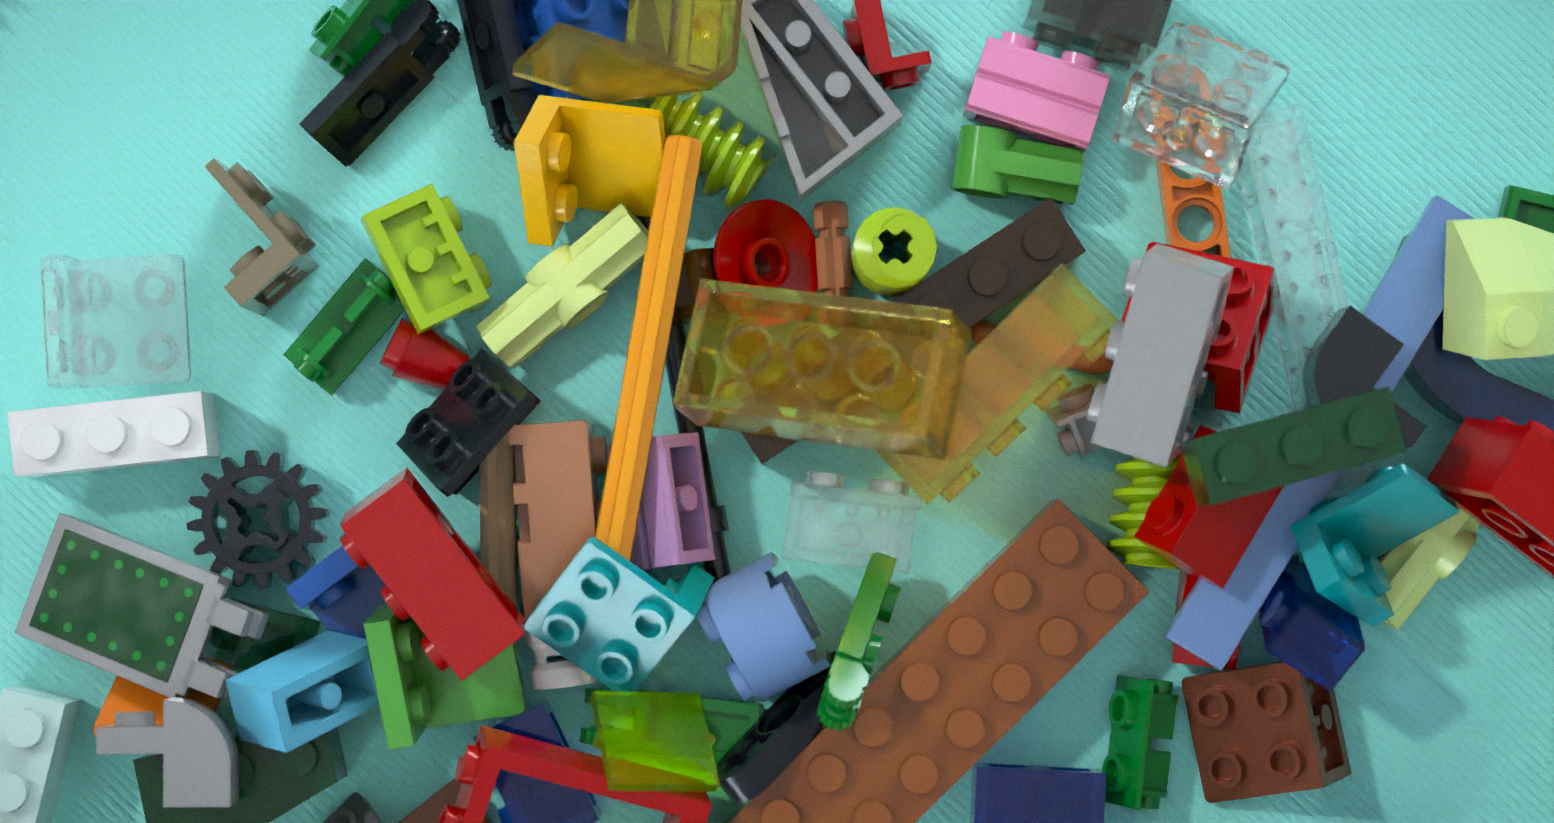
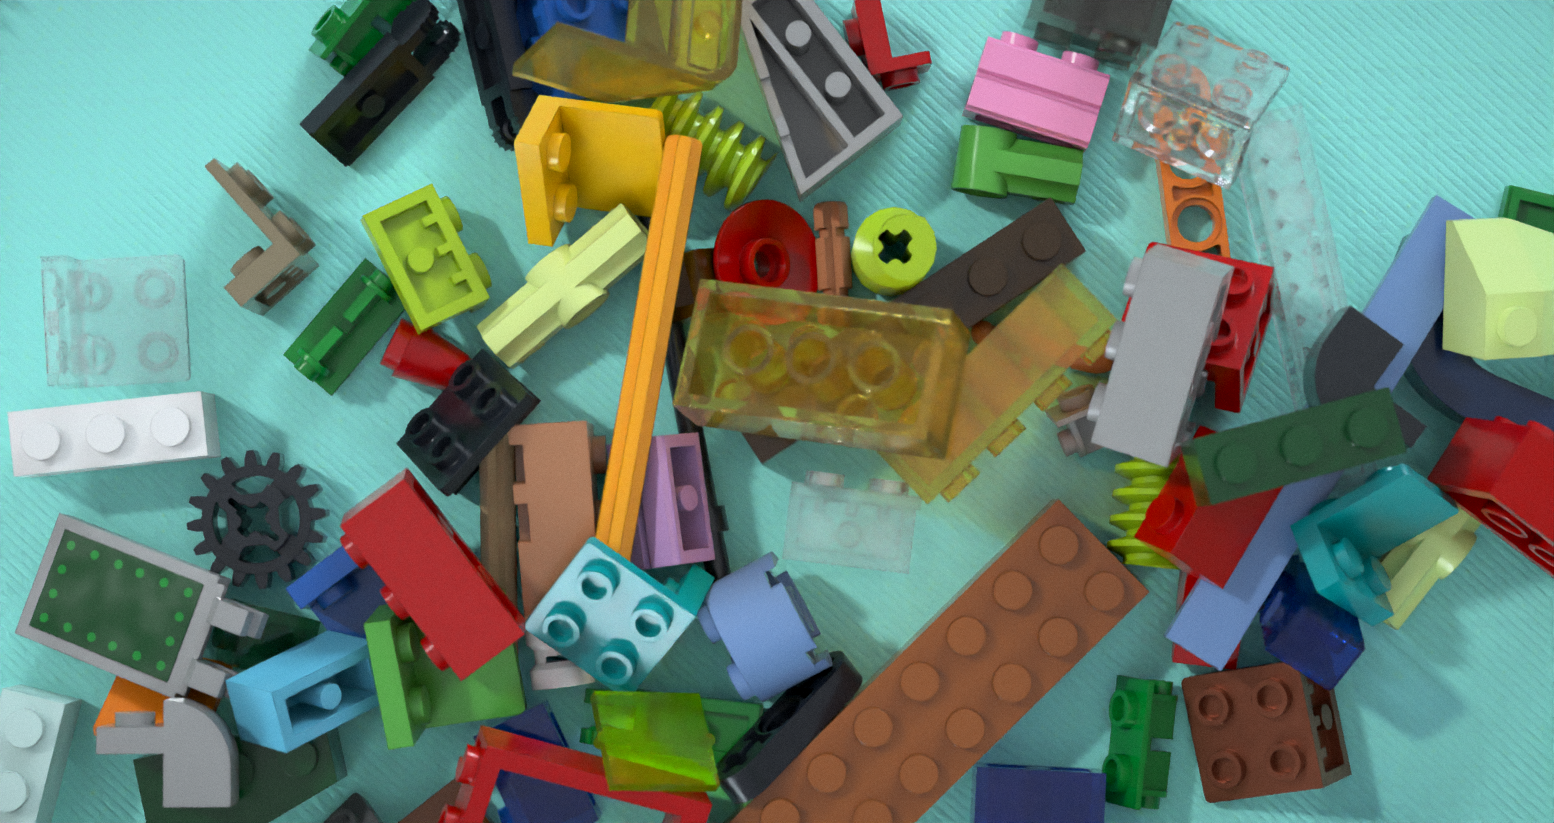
(858, 645): green hinge -> none

